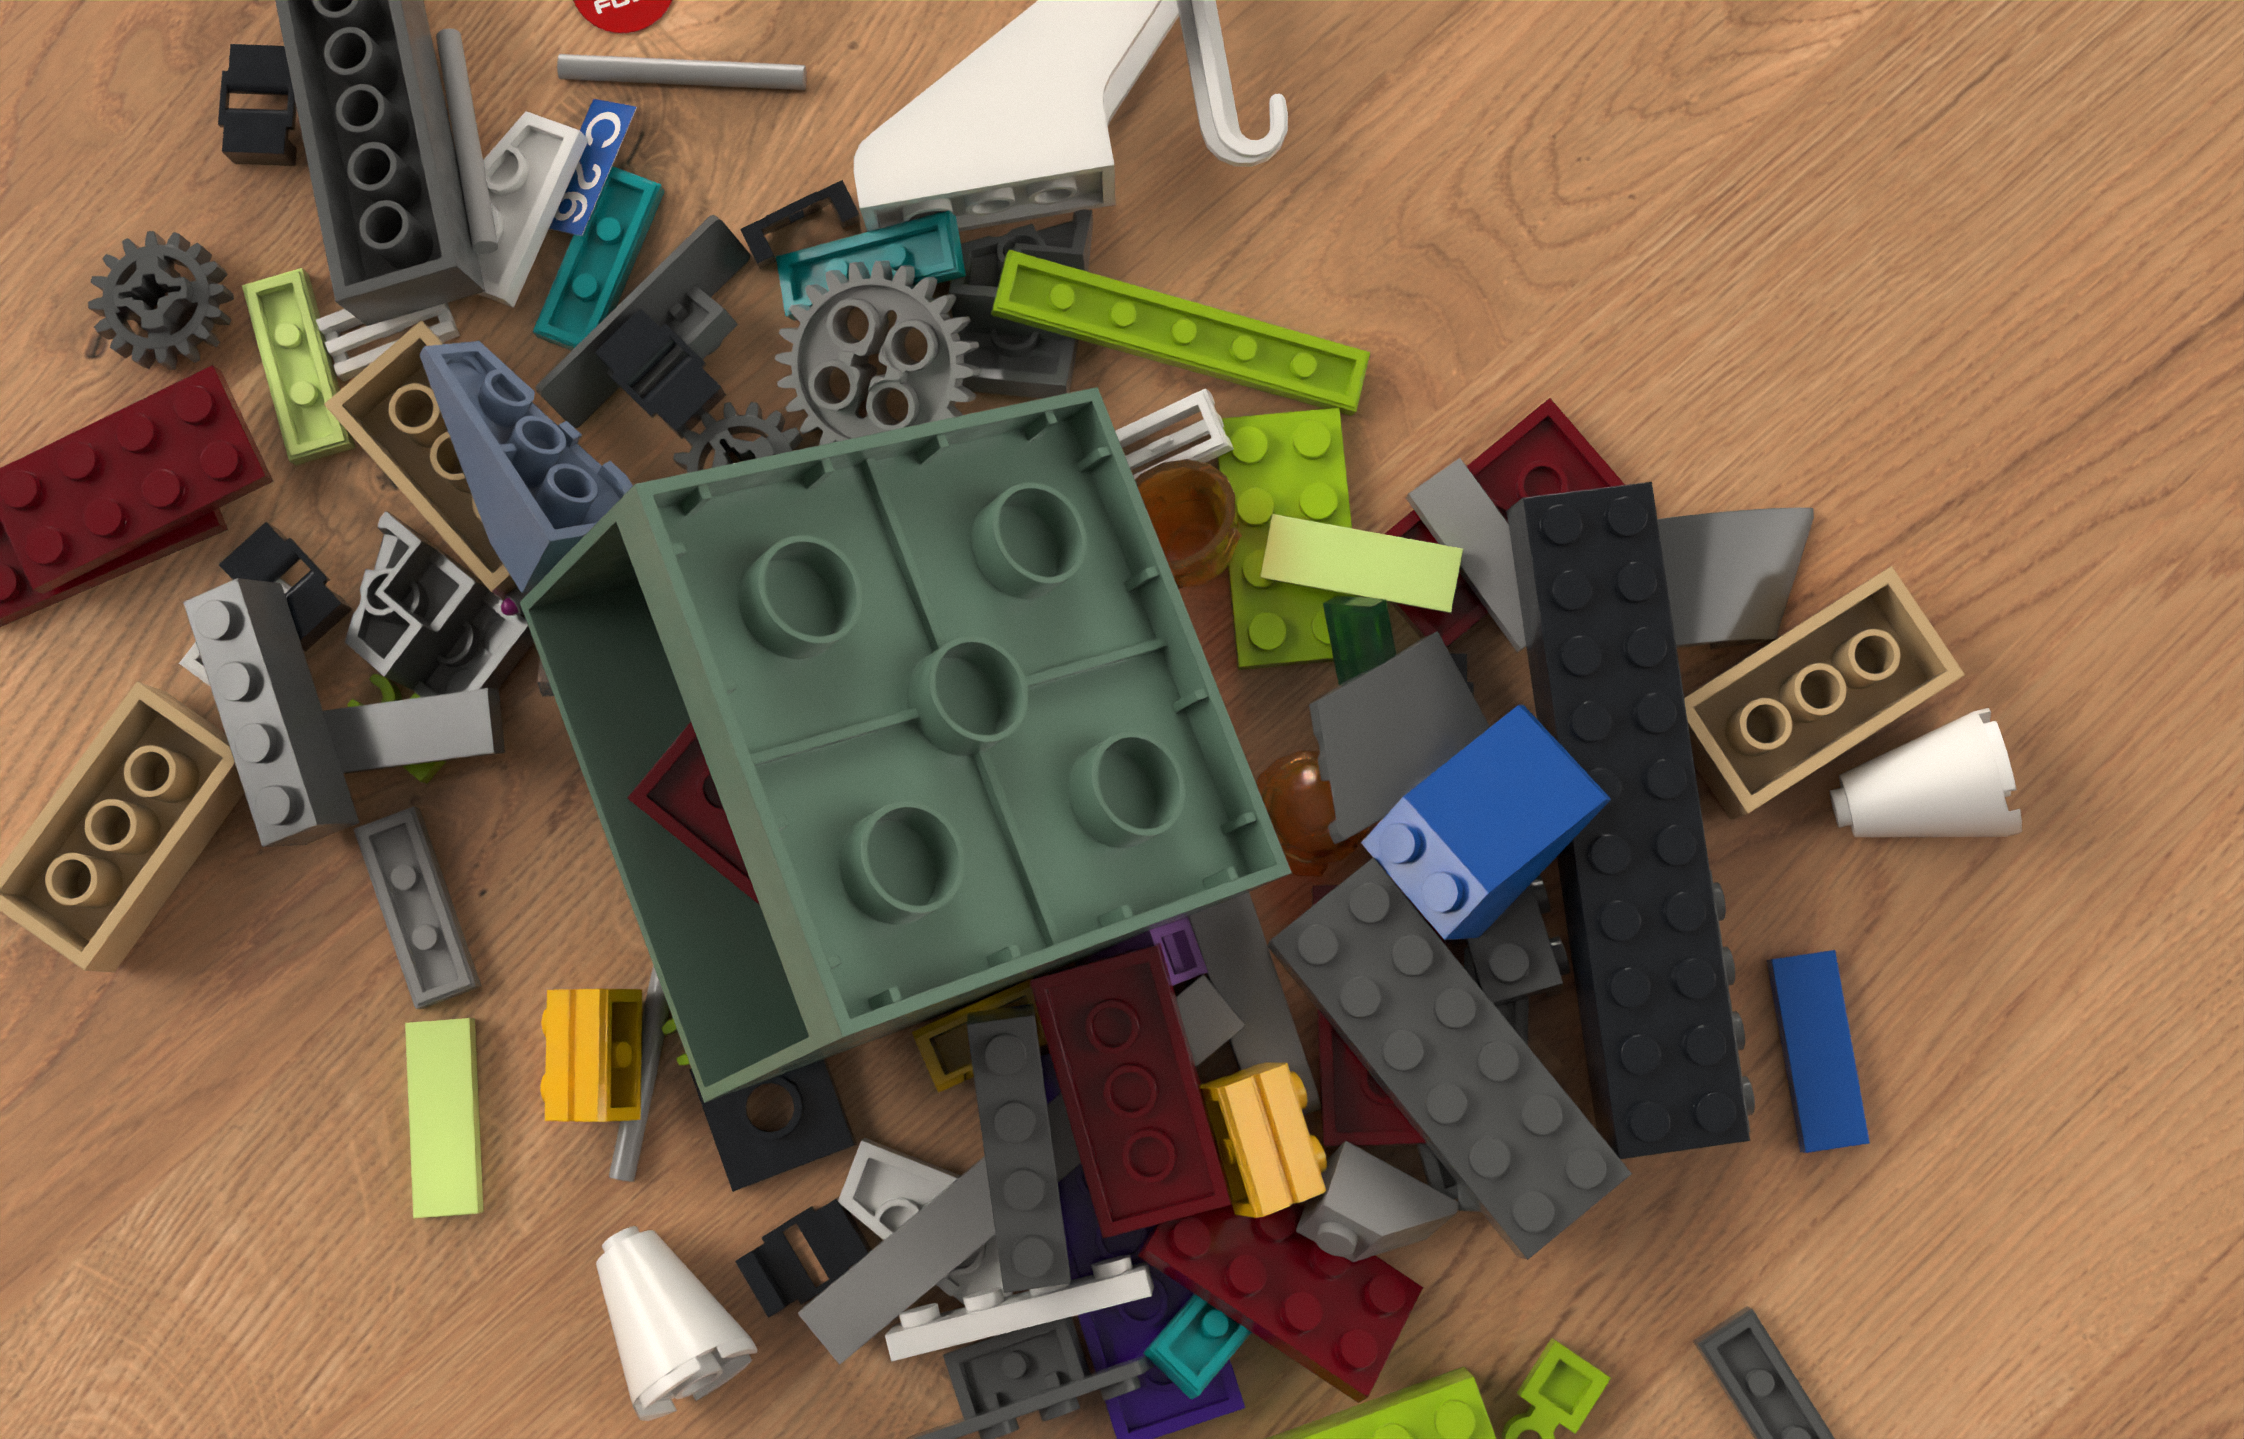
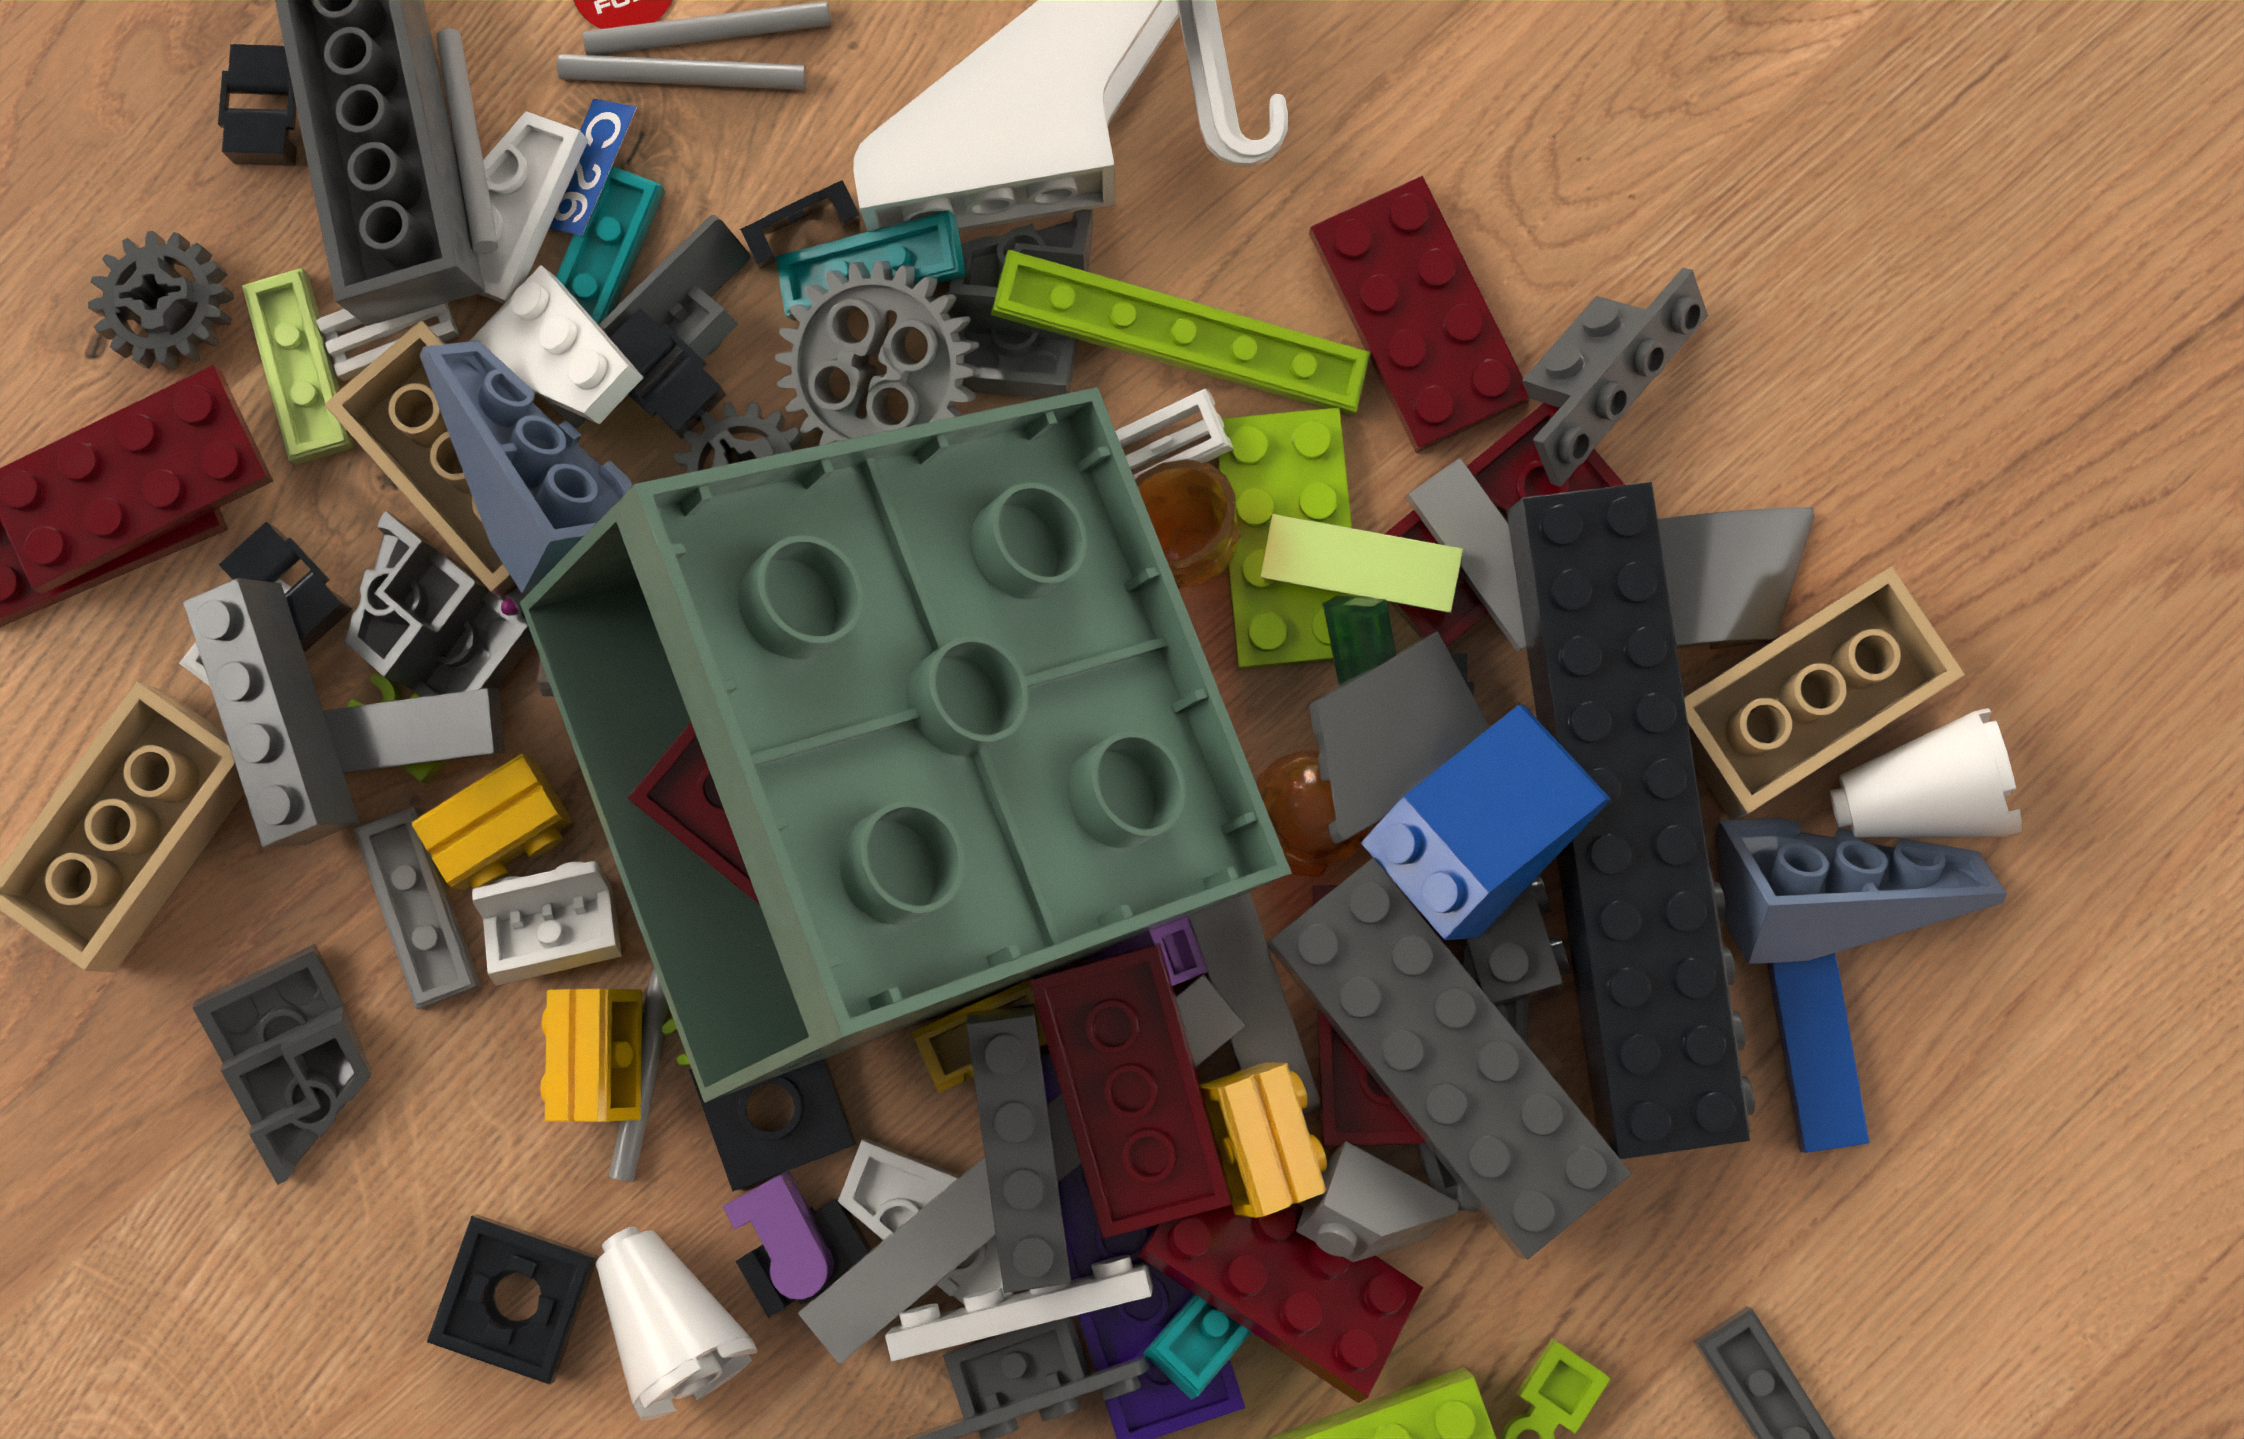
(286, 1054): none -> dark grey slope
(444, 1118): yellowish green tile -> none
(468, 1311): none -> black piece
(493, 824): none -> yellow brick
(548, 921): none -> white bracket
(559, 349): none -> white wing
(707, 28): none -> light grey bar
(789, 1234): none -> medium lavender leg
(1419, 314): none -> dark red plate
(1604, 368): none -> dark grey bracket
(1818, 894): none -> sand blue wedge

